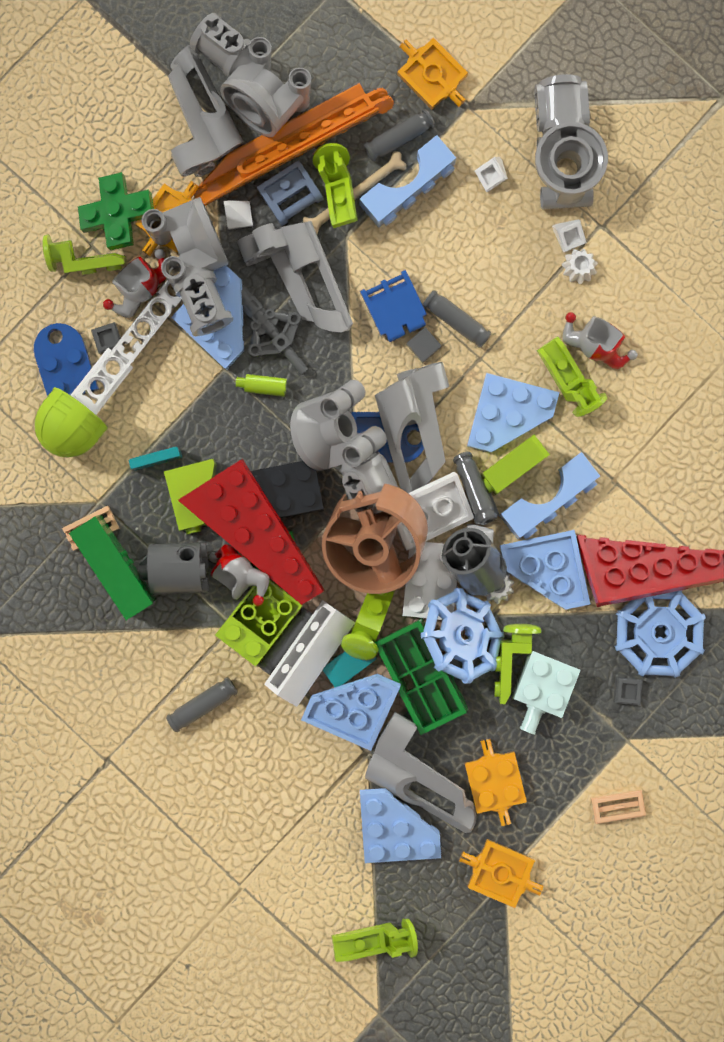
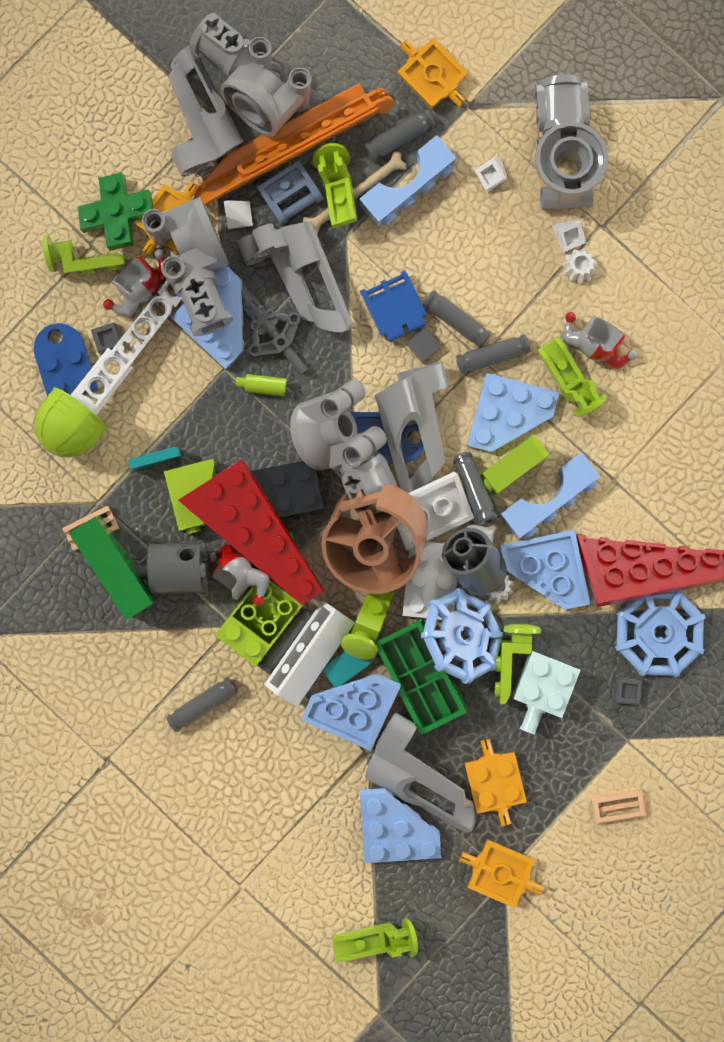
(493, 354): none -> dark grey axle

